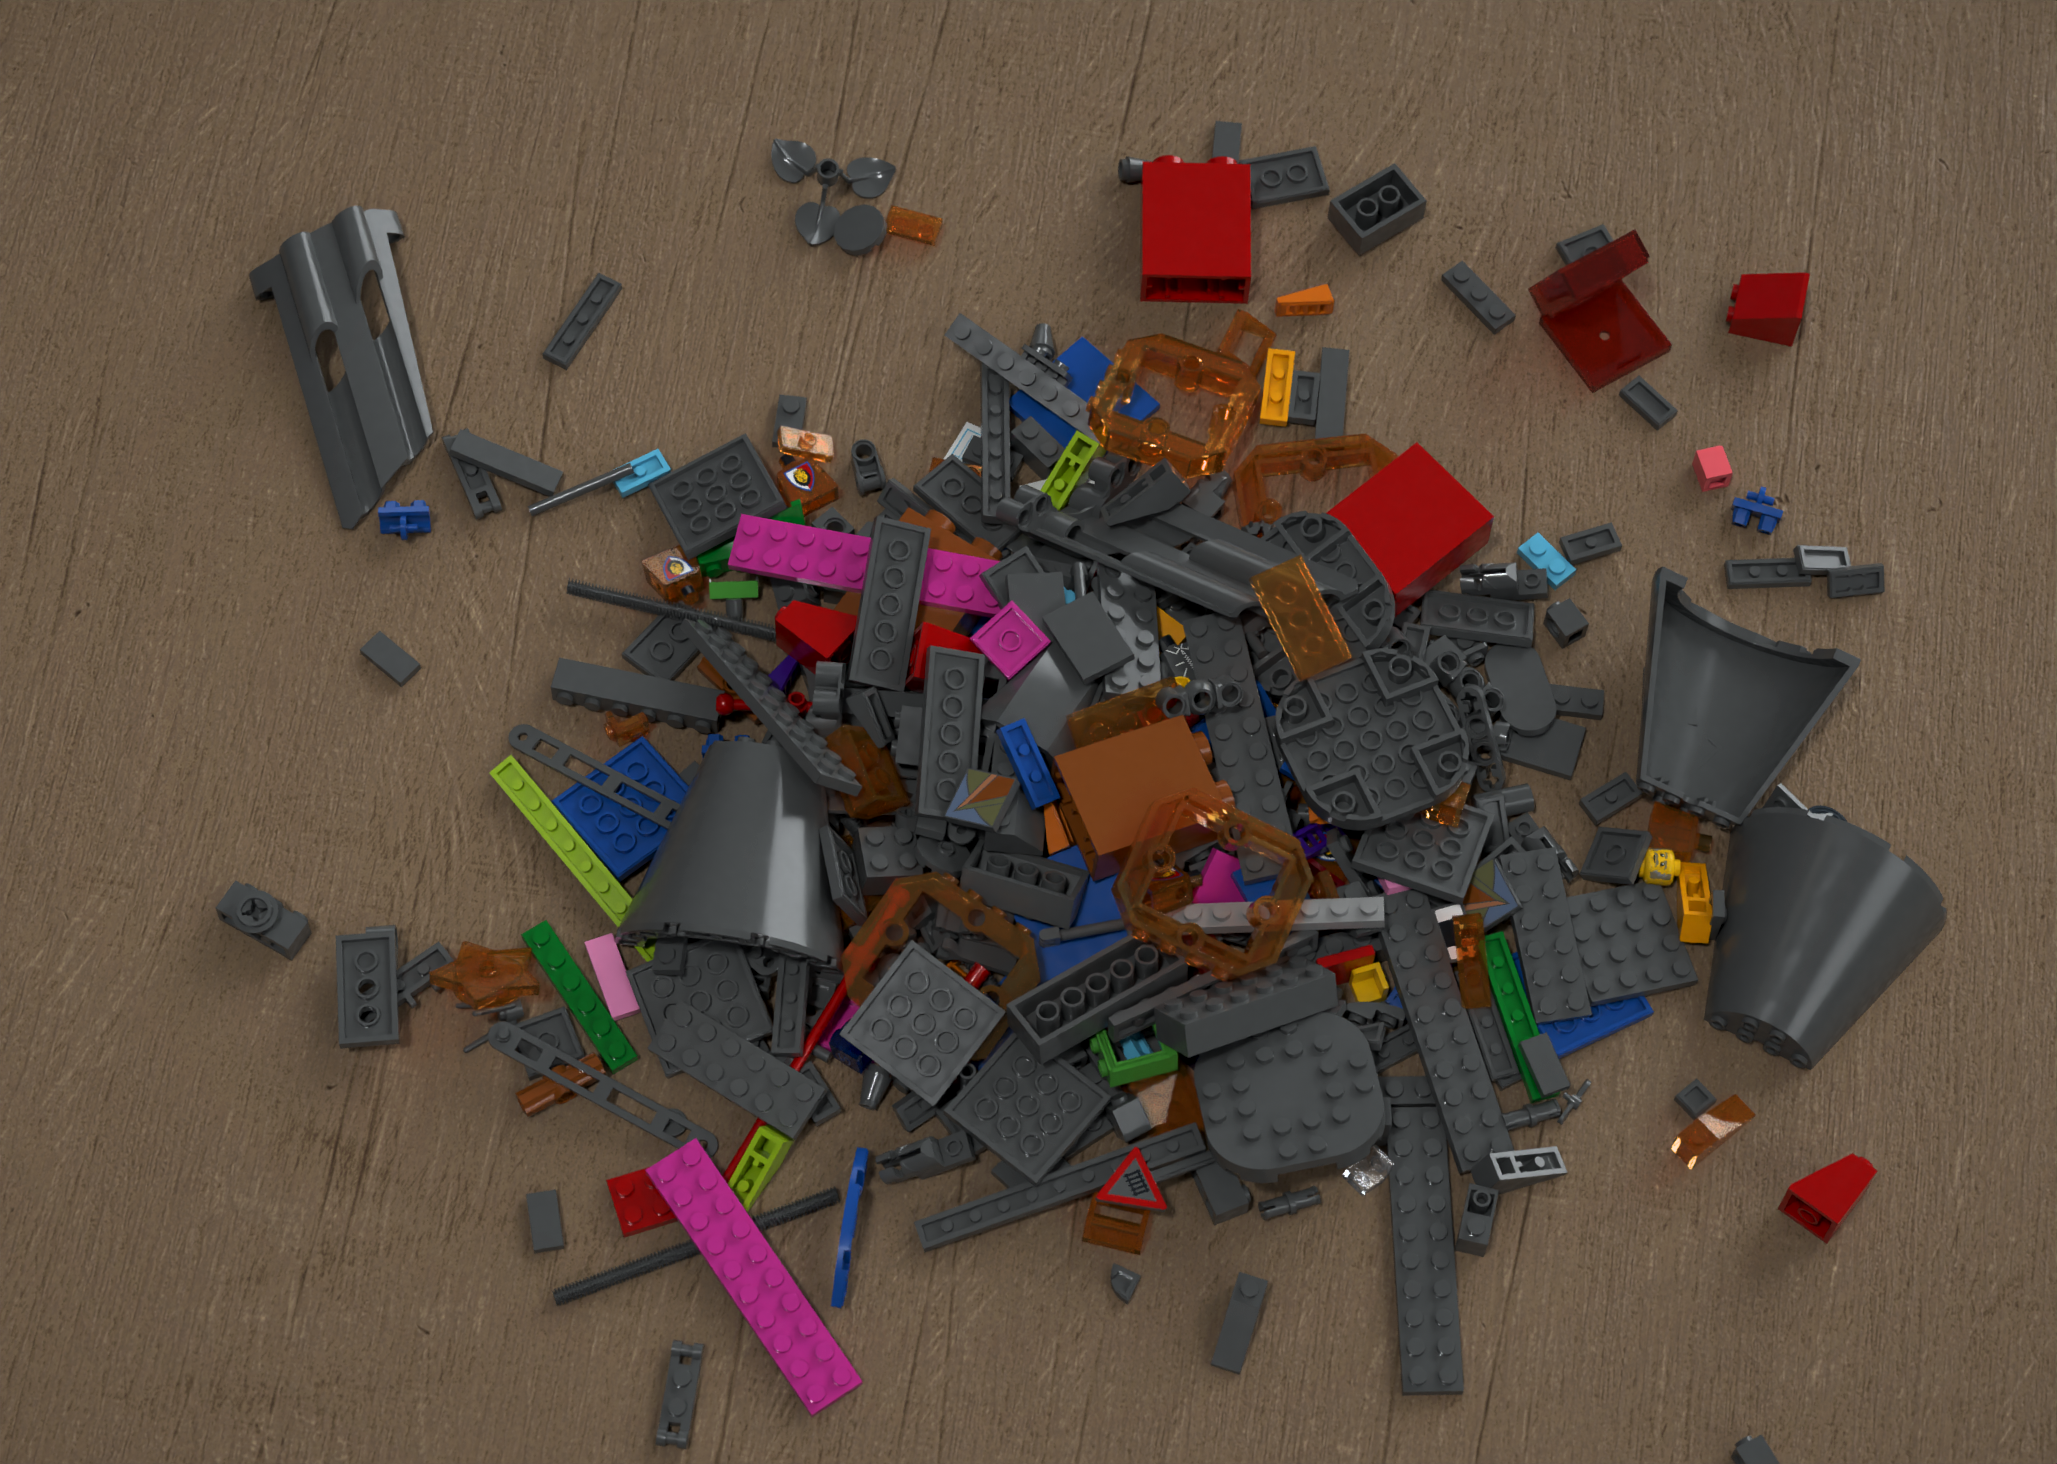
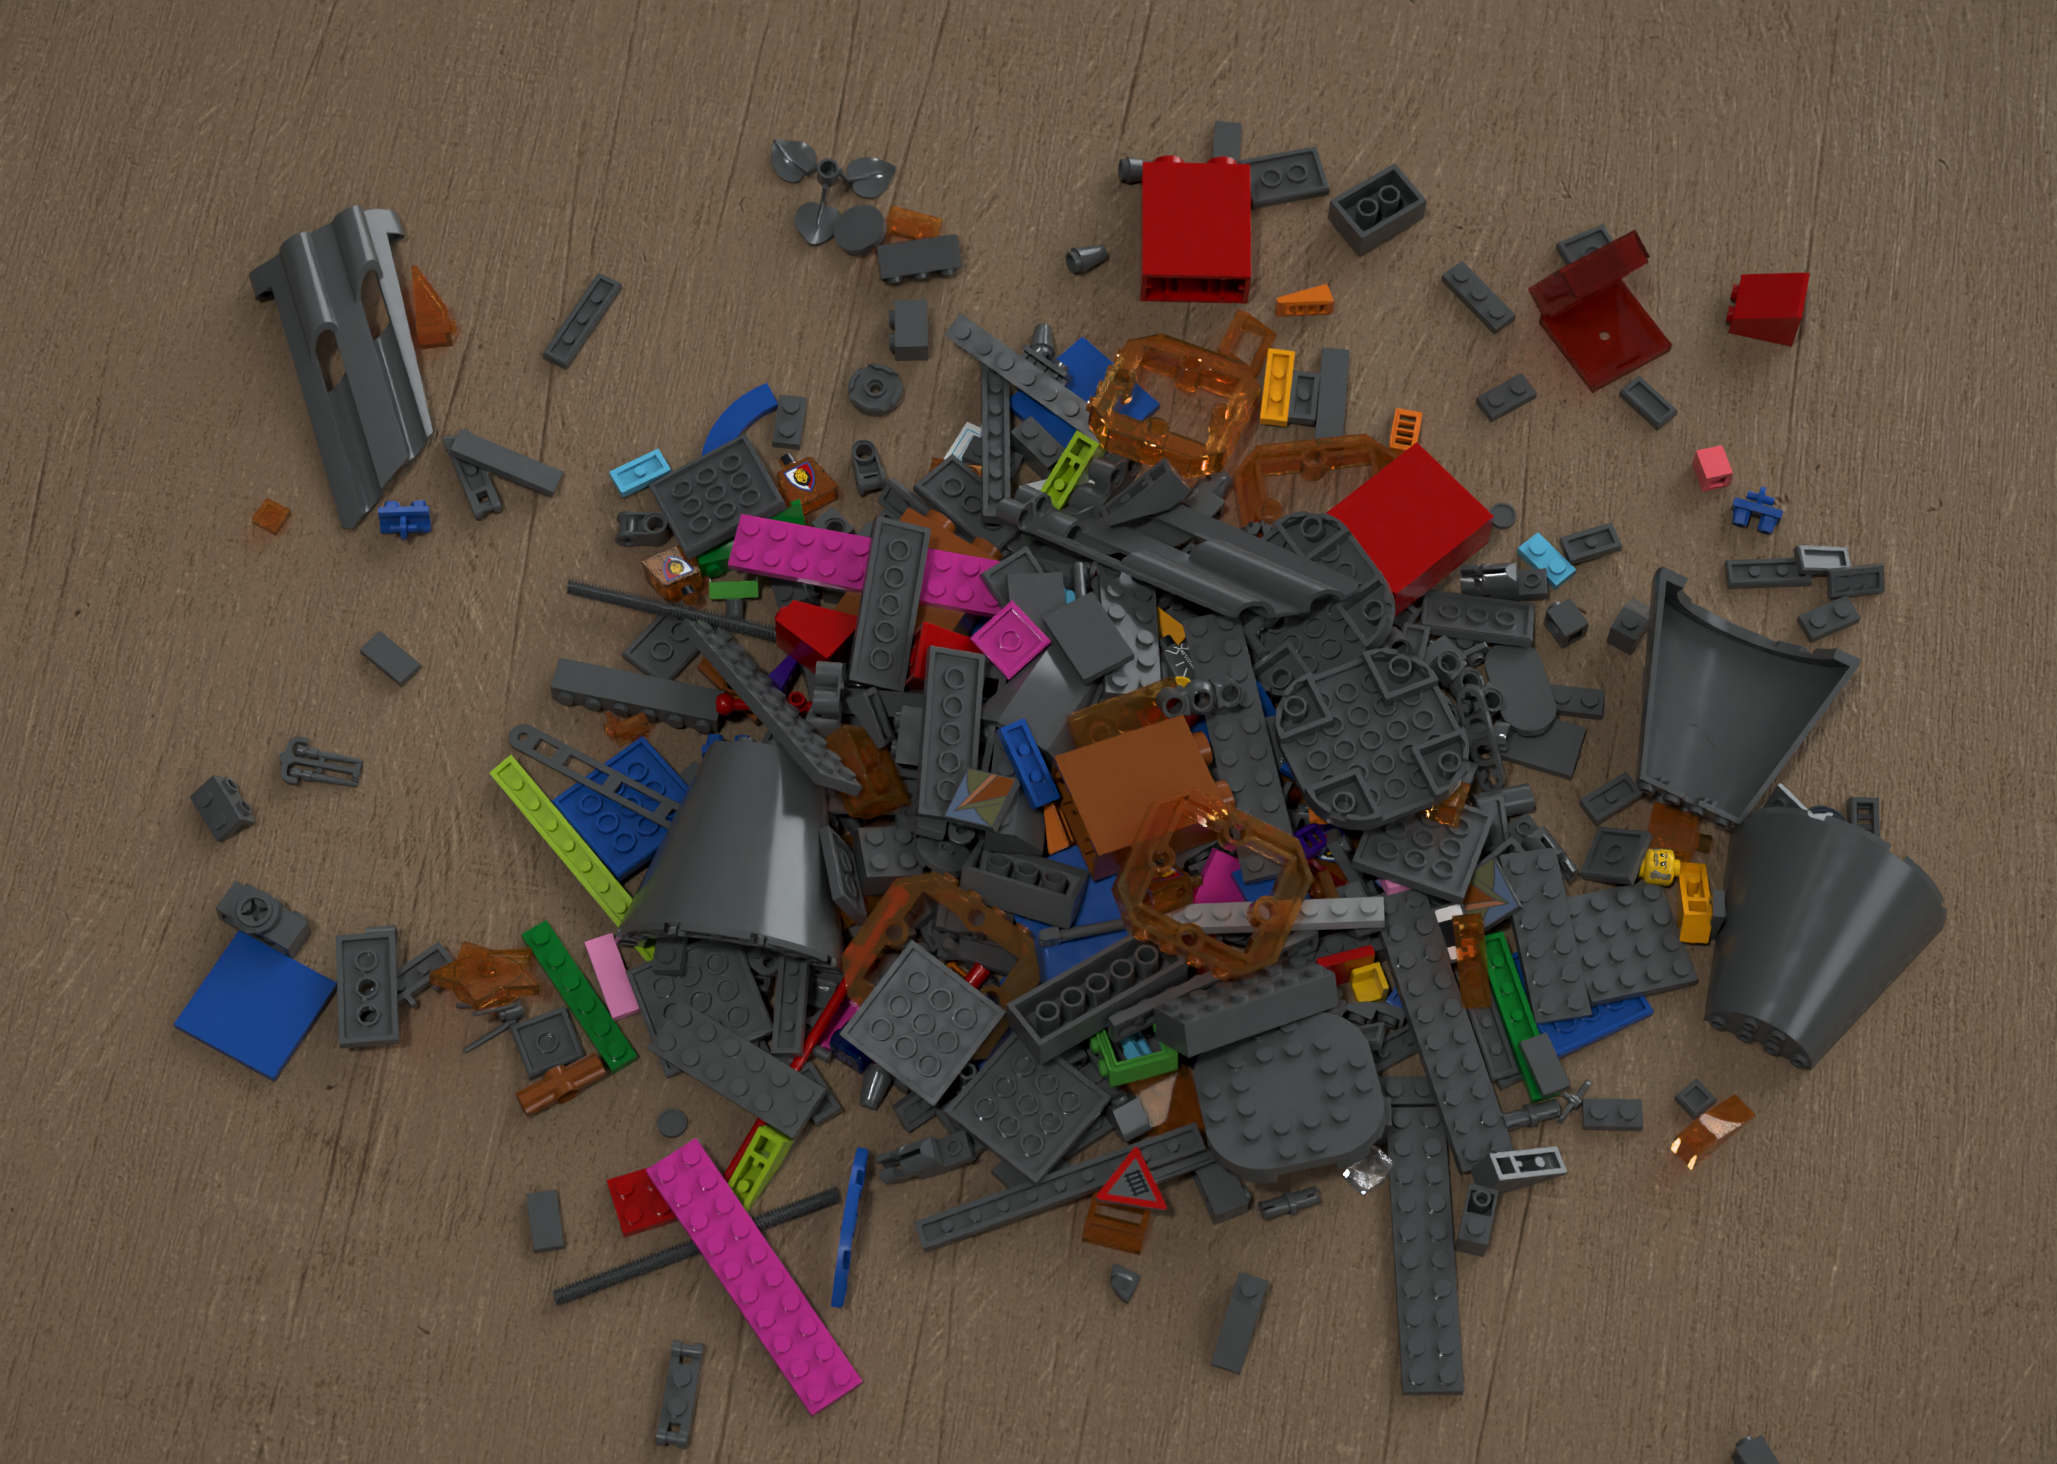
(222, 807): none -> dark grey bracket
(256, 1005): none -> blue tile
(271, 516): none -> clear orange plate
(288, 759): none -> dark grey piece
(431, 313): none -> clear orange slope
(506, 1037): dark grey piece -> none
(581, 489): dark grey bar -> none
(640, 527): none -> dark grey piece
(739, 416): none -> blue tile
(805, 444): clear orange plate -> none
(872, 378): none -> dark grey plate
(910, 330): none -> dark grey brick
(918, 257): none -> dark grey brick
(1084, 258): none -> dark grey cone
(1300, 618): clear orange tile -> none
(1400, 448): none -> orange slope
(1504, 515): none -> dark grey piece
(1506, 397): none -> dark grey plate
(1612, 1114): none -> dark grey plate
(1629, 626): none -> dark grey slope
(1828, 619): none -> dark grey plate
(1828, 1195): red slope -> none
(1870, 803): none -> dark grey slope

